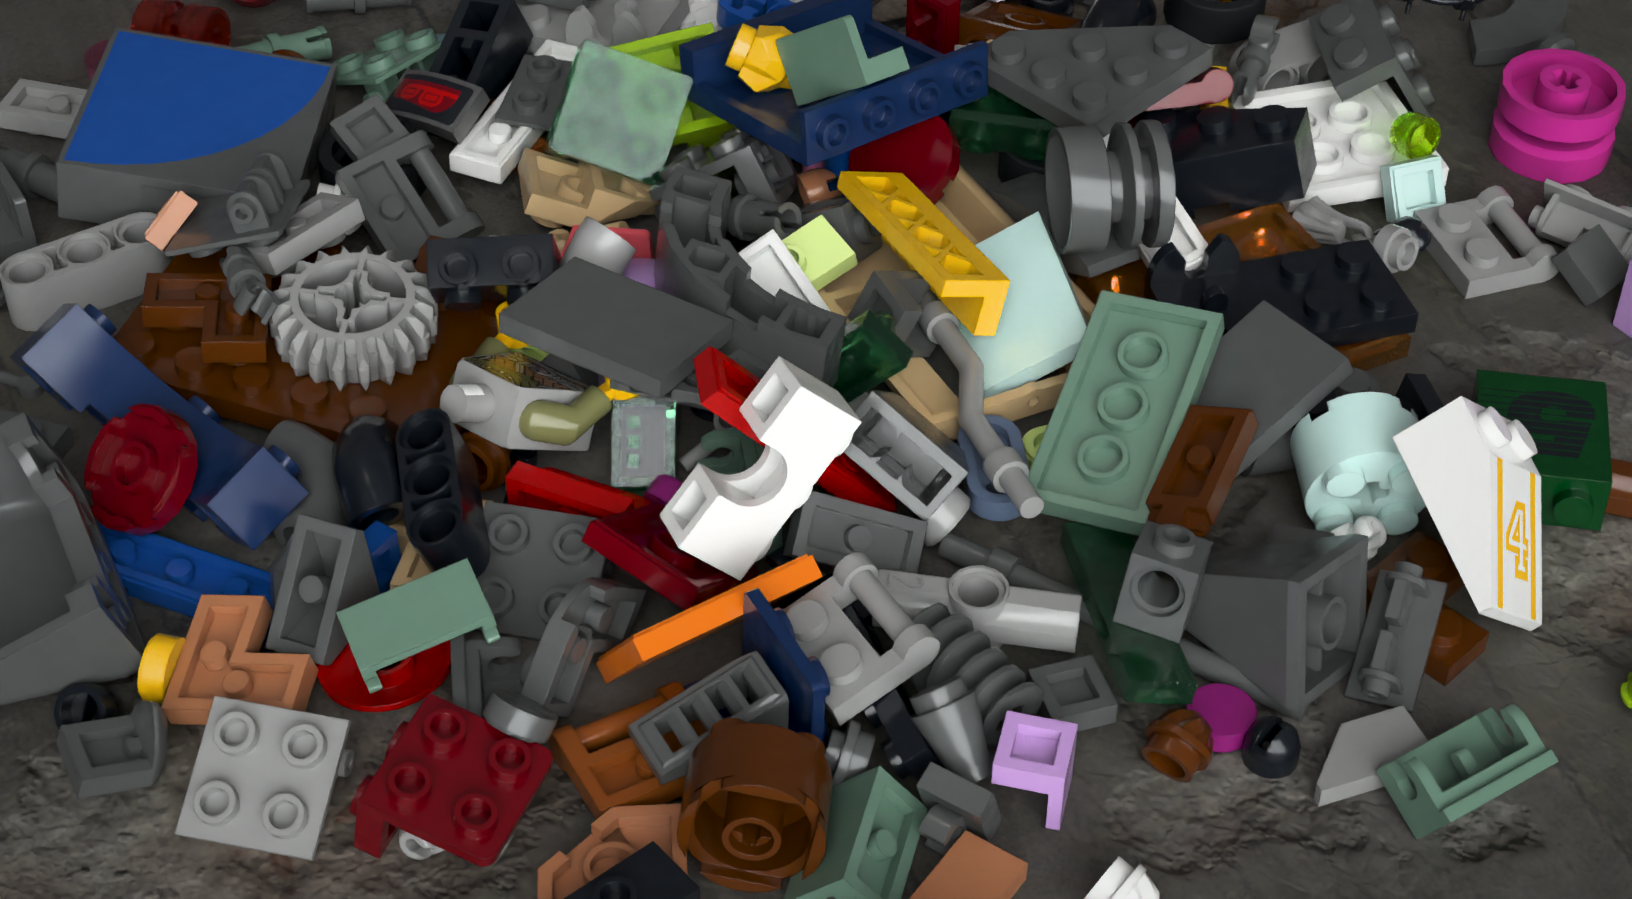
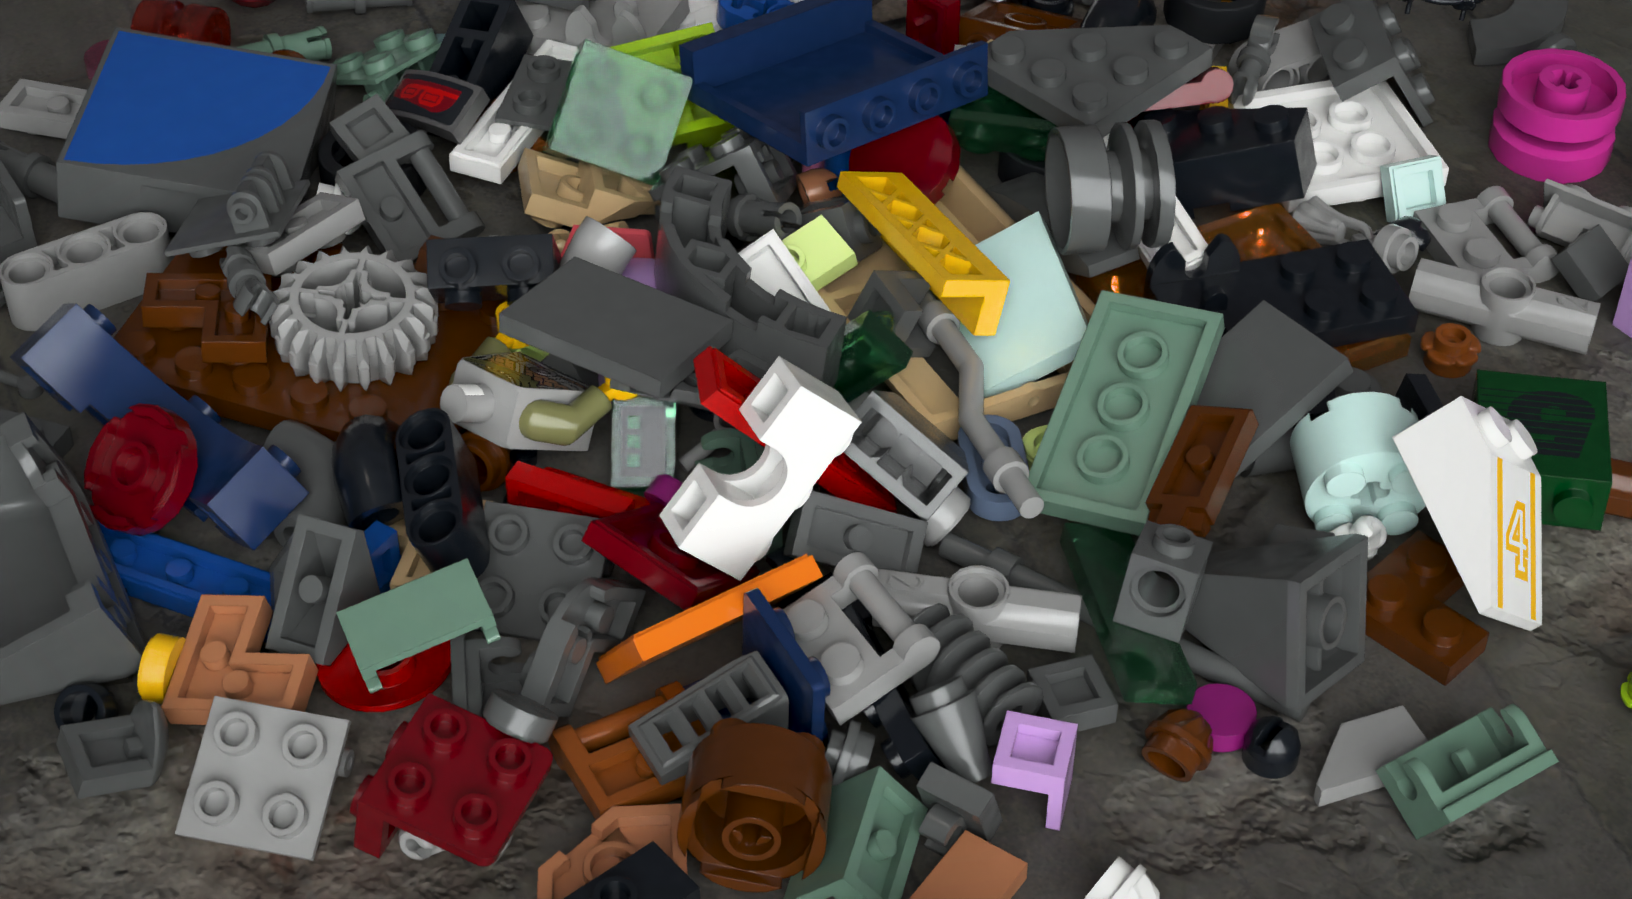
(169, 219): tile -> none
(758, 59): yellow rock -> none
(833, 60): sand green panel -> none
(1396, 638): dark grey hinge -> none
(1415, 135): clear neon green hinge -> none
(1450, 350): none -> dark orange plate
(1504, 306): none -> light grey piece

